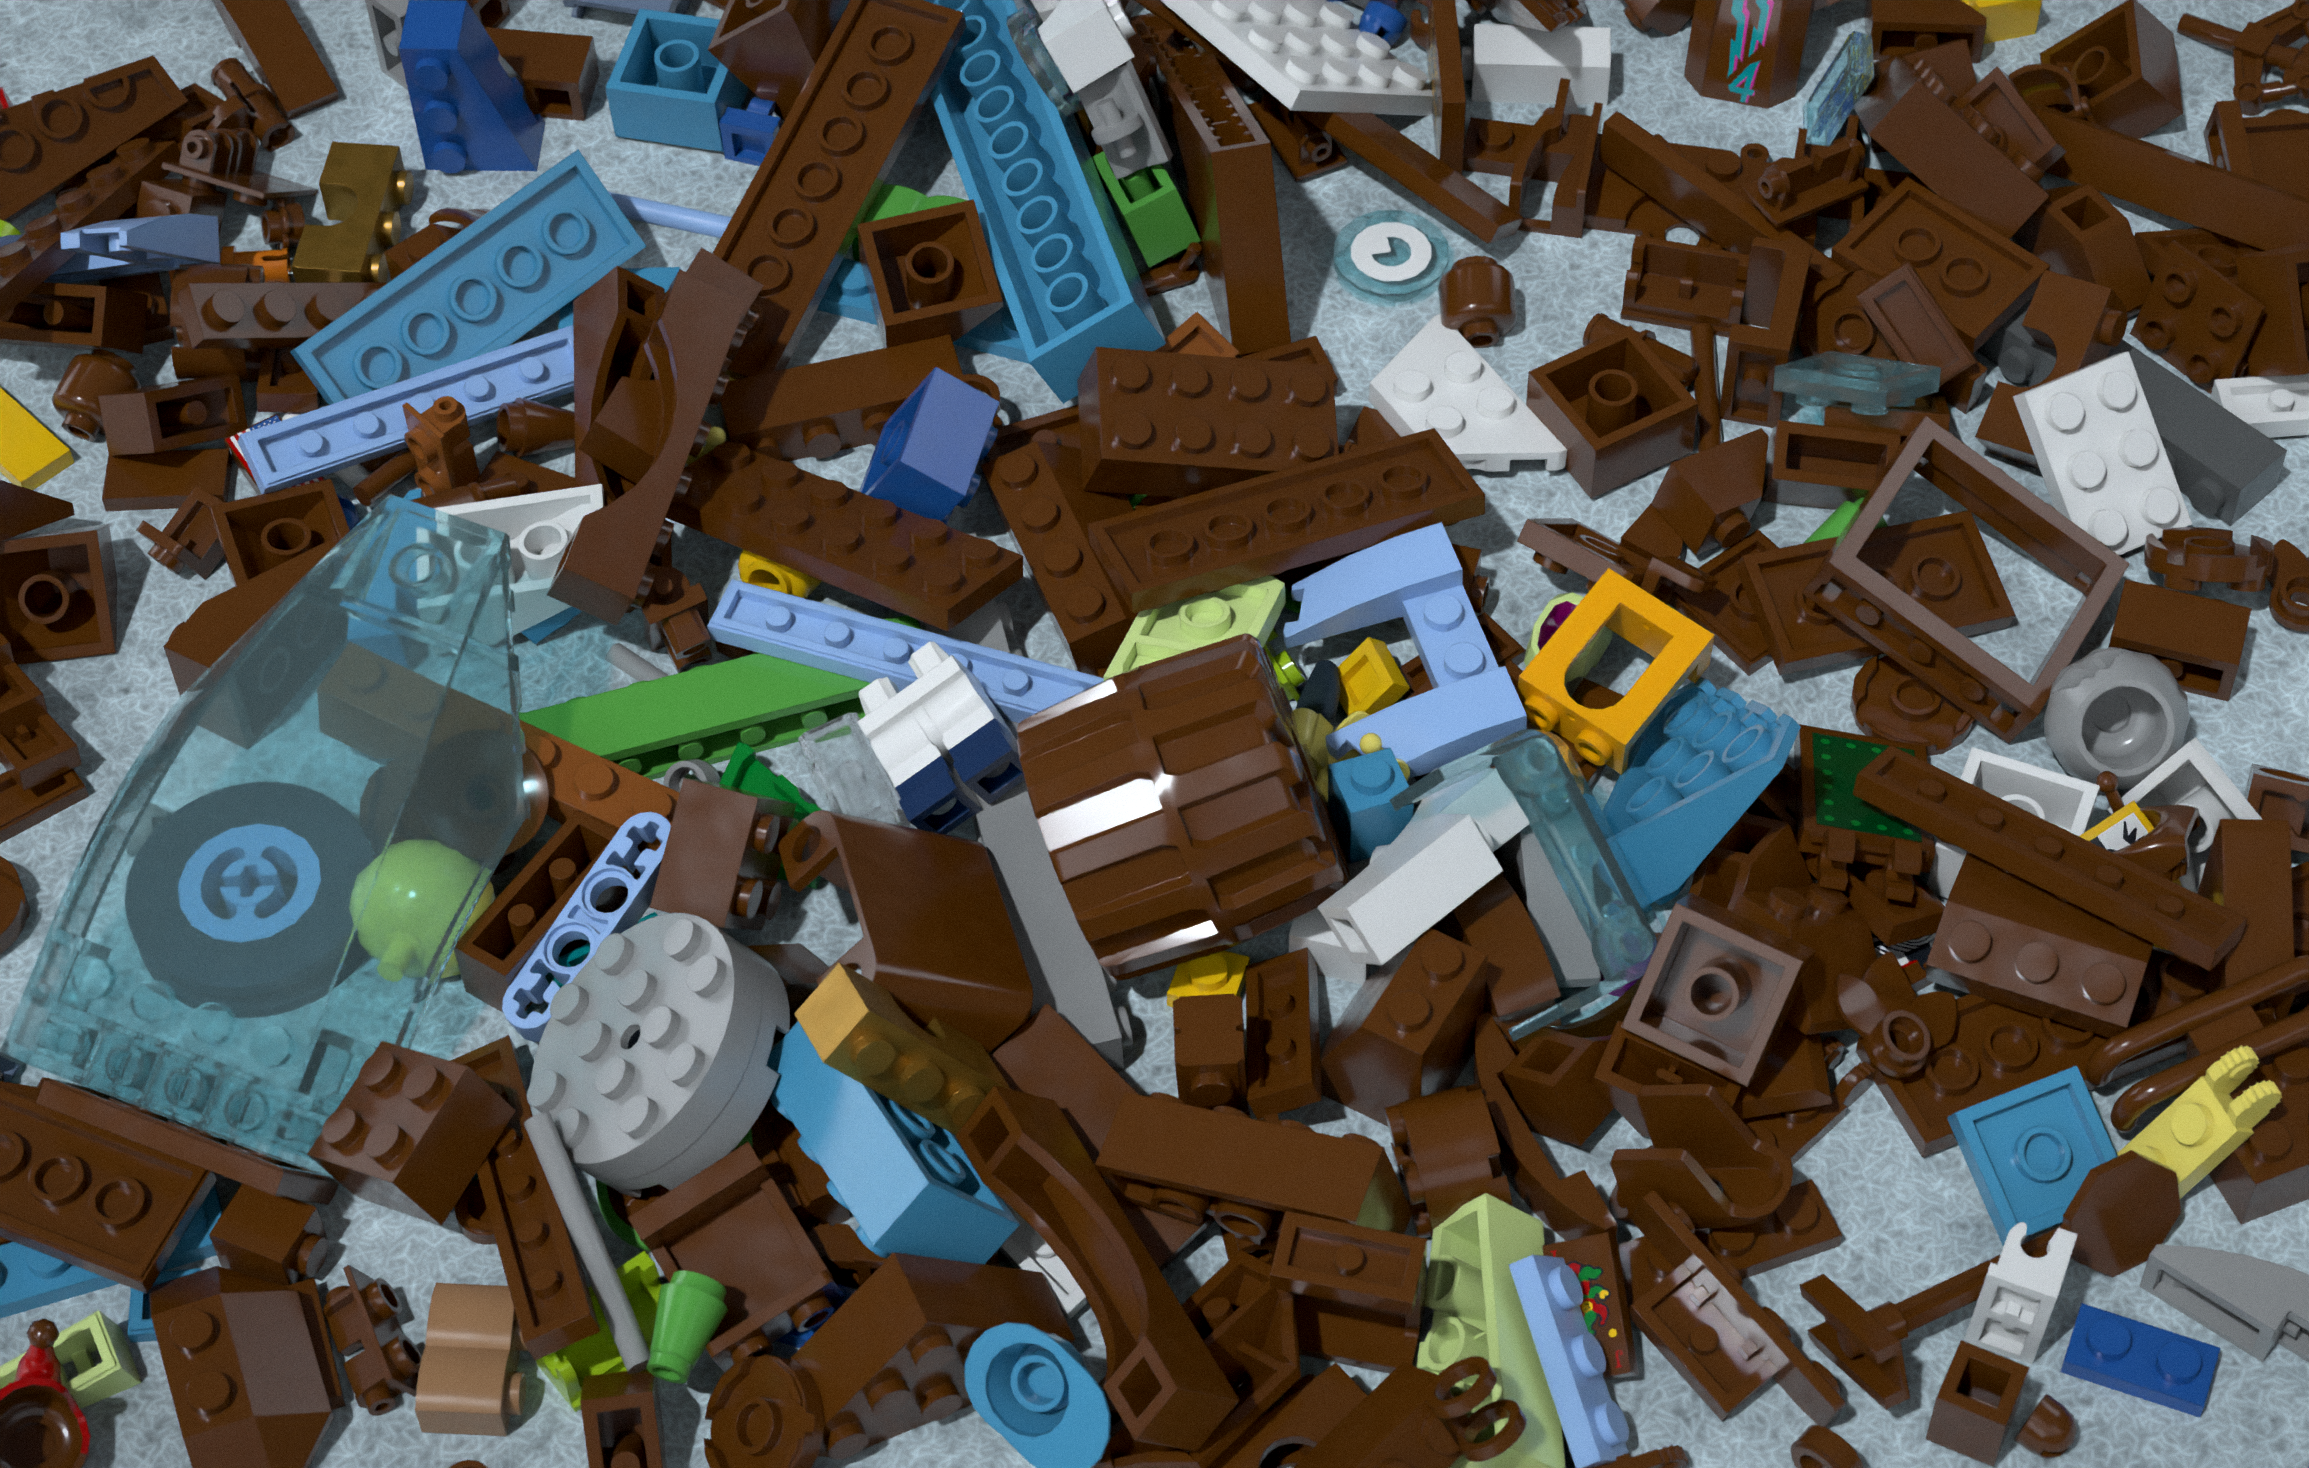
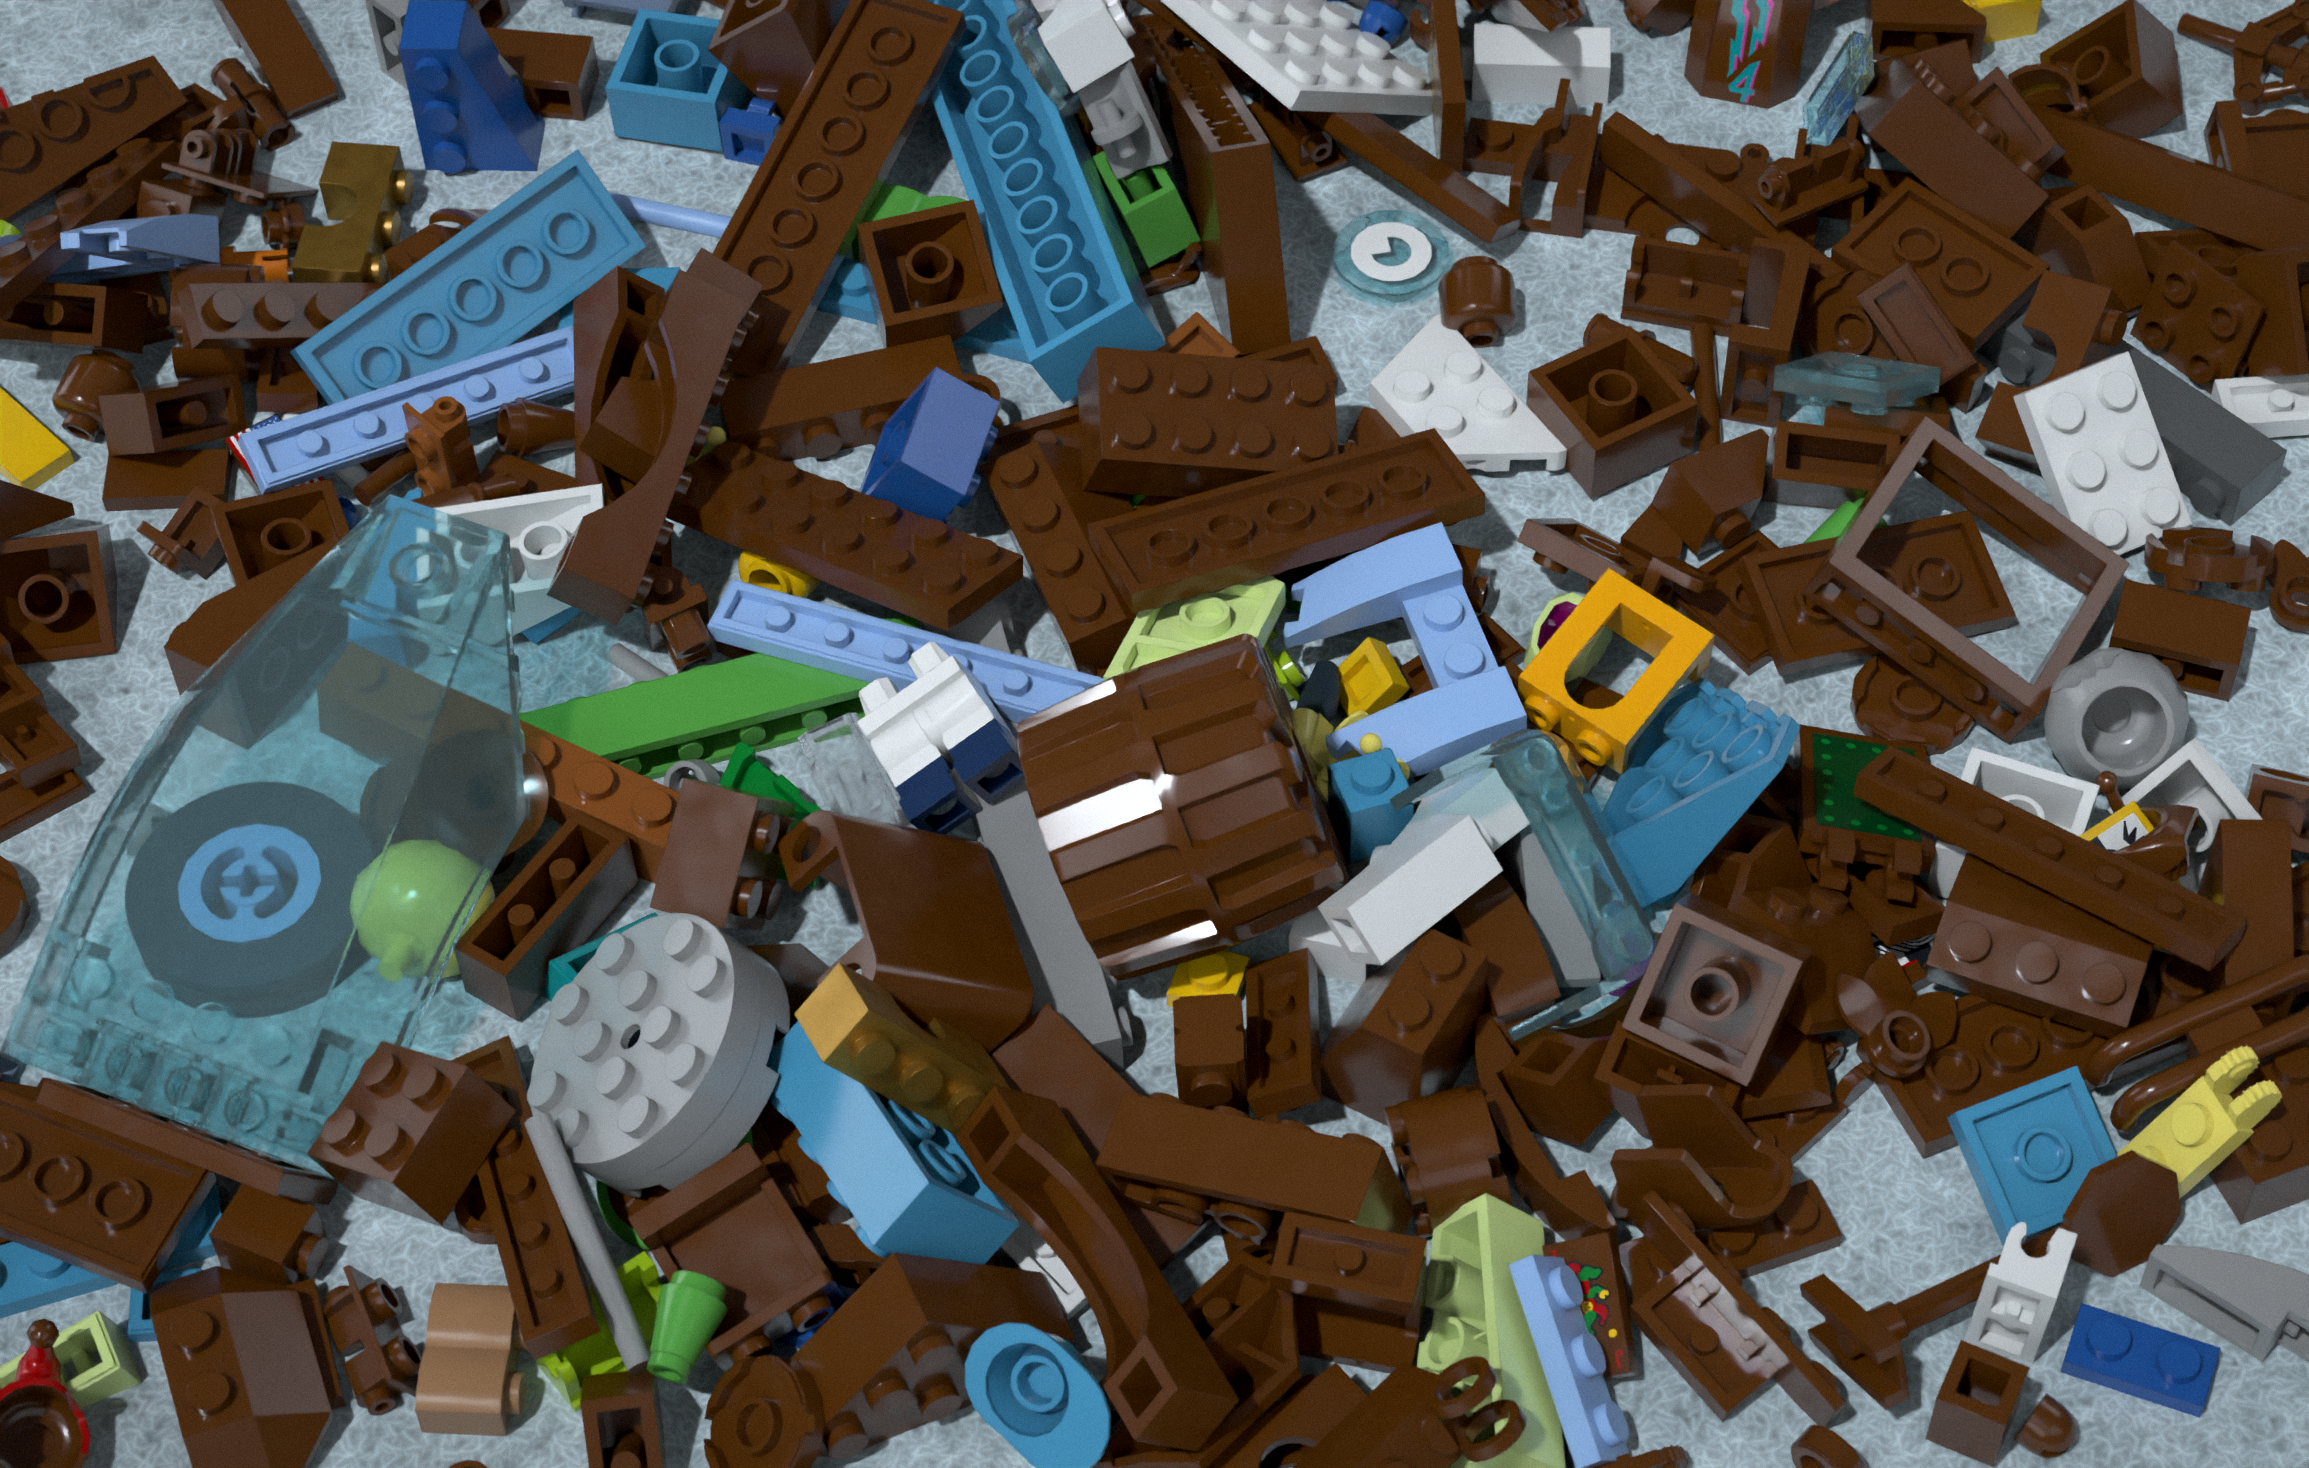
(582, 920): light blue beam -> none

